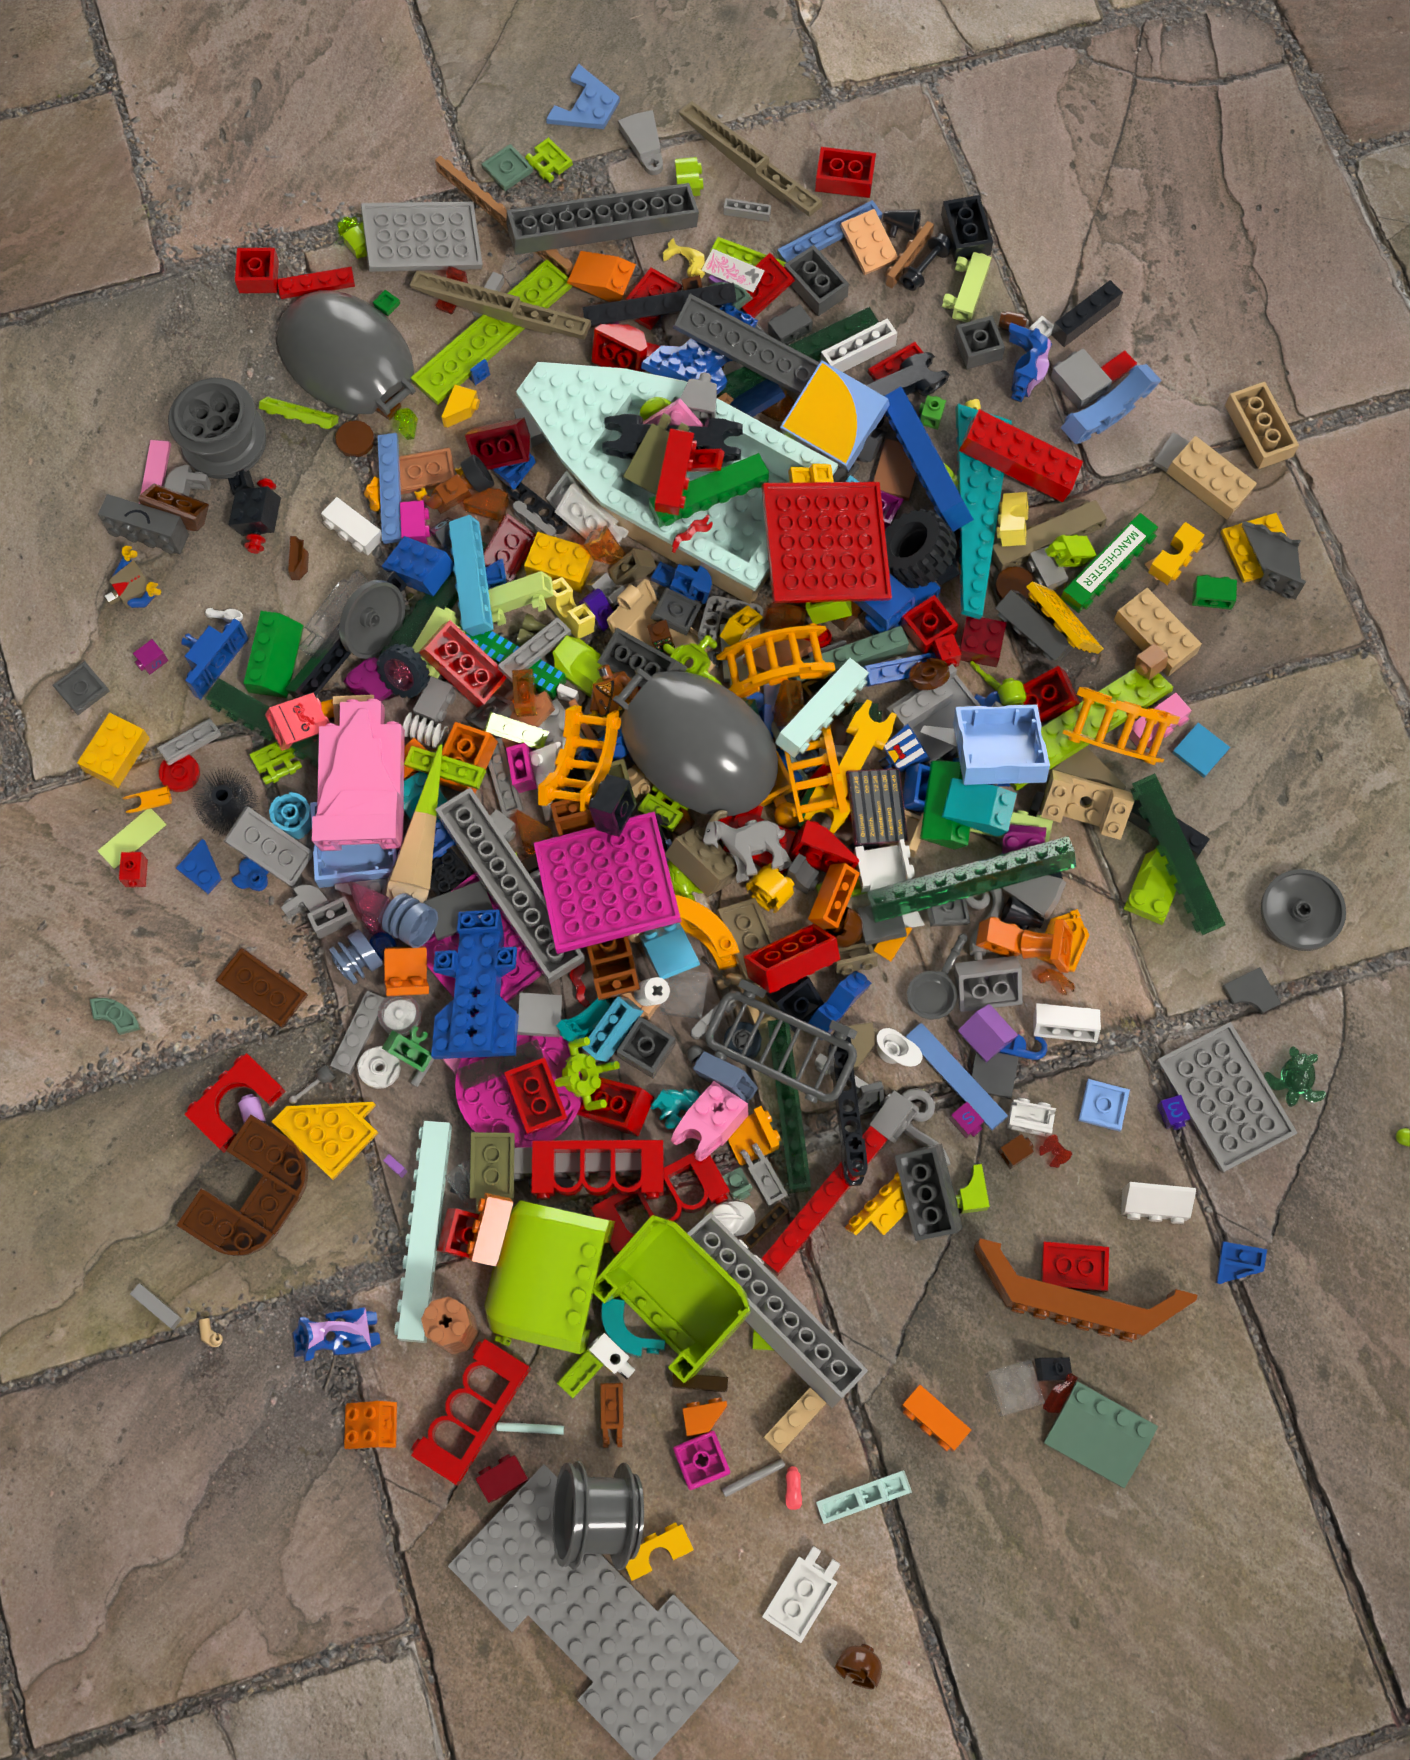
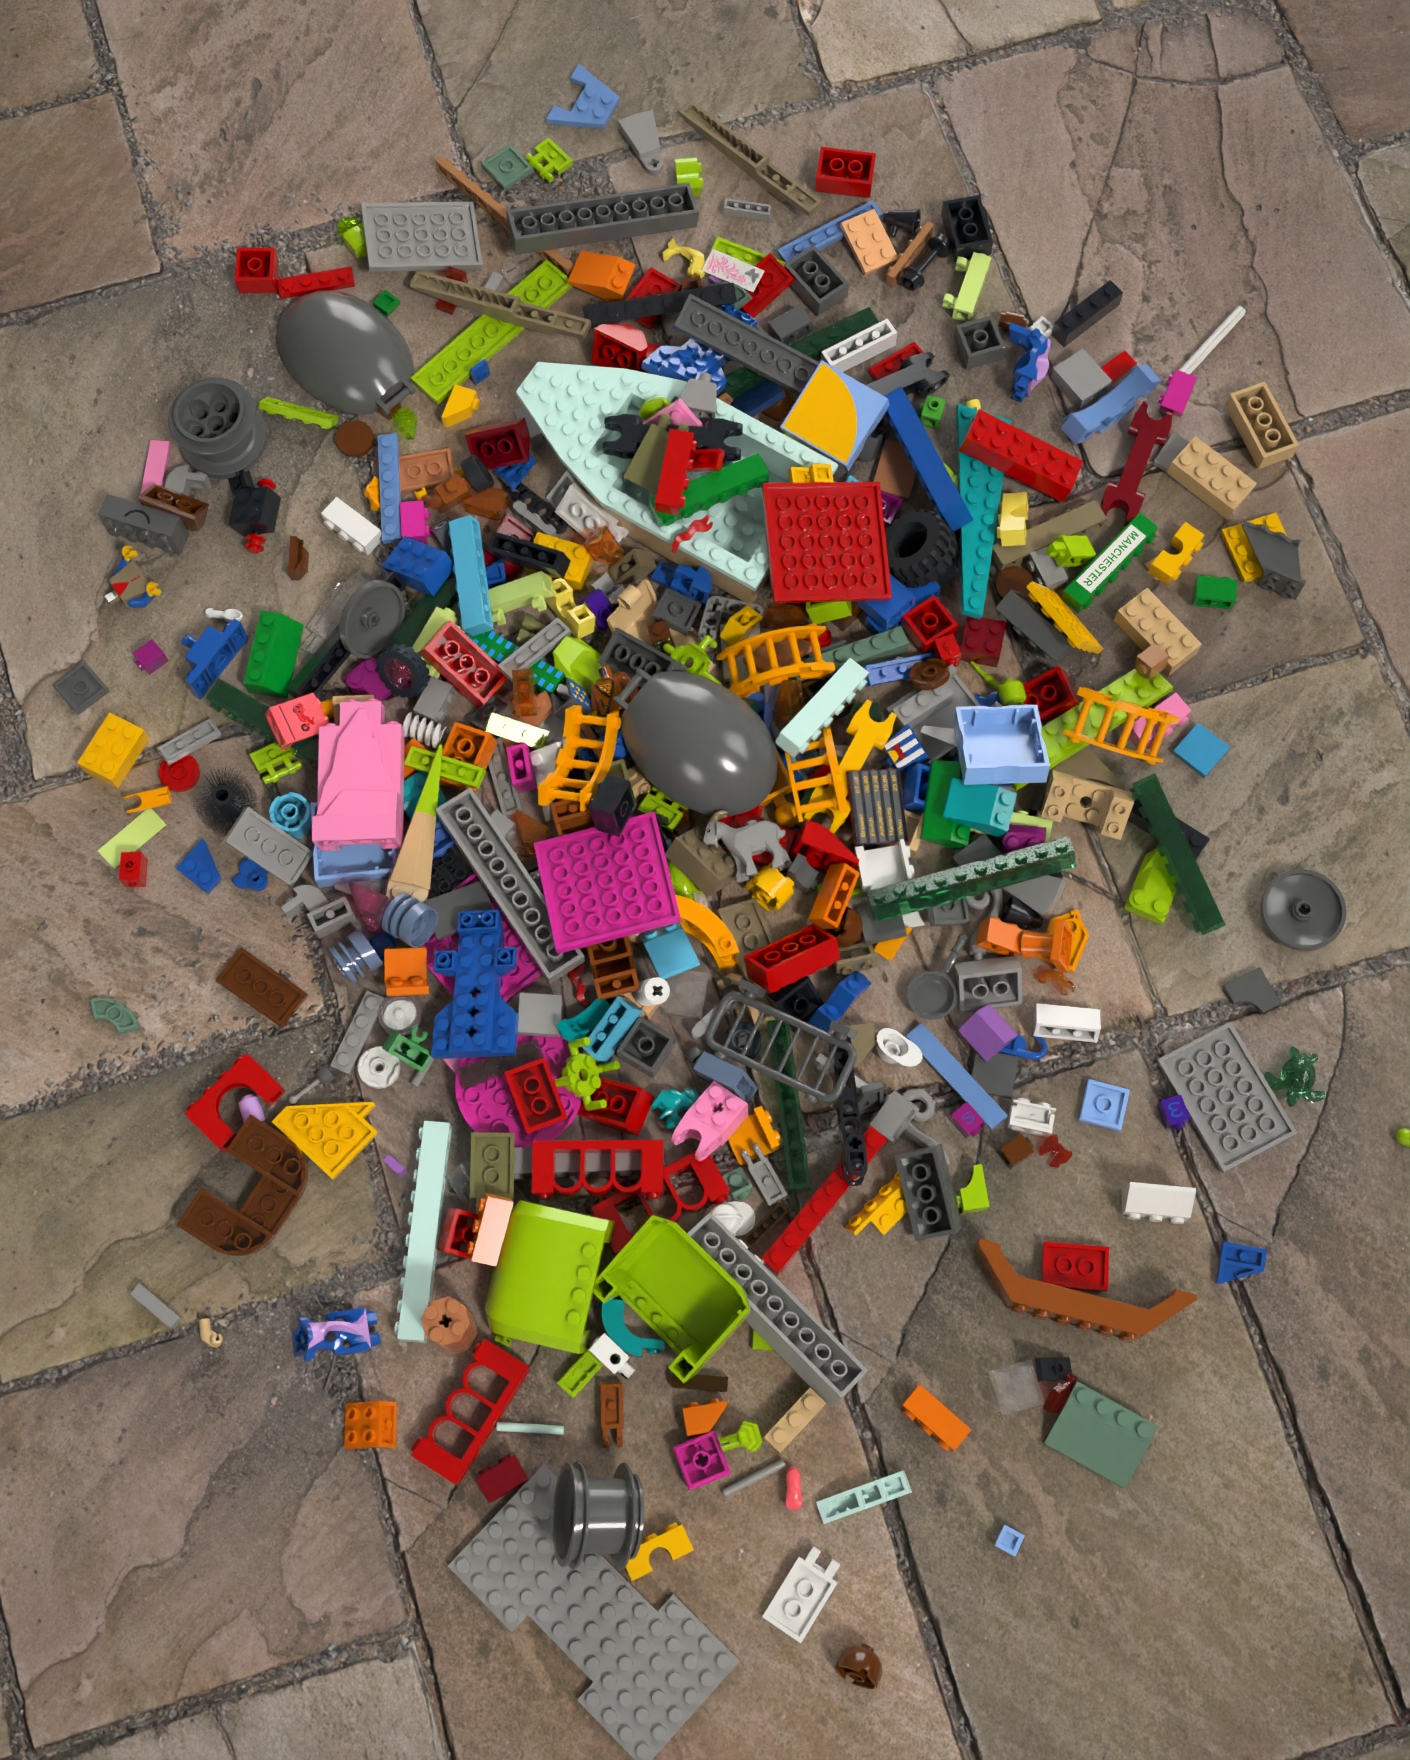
(528, 554): none -> black brick
(577, 695): none -> piece
(746, 1437): none -> lime connector
(978, 849): none -> dark grey brick
(1009, 1540): none -> light blue plate
(1147, 433): none -> dark red piece
(1178, 392): none -> dark pink brick
(1213, 340): none -> white axle

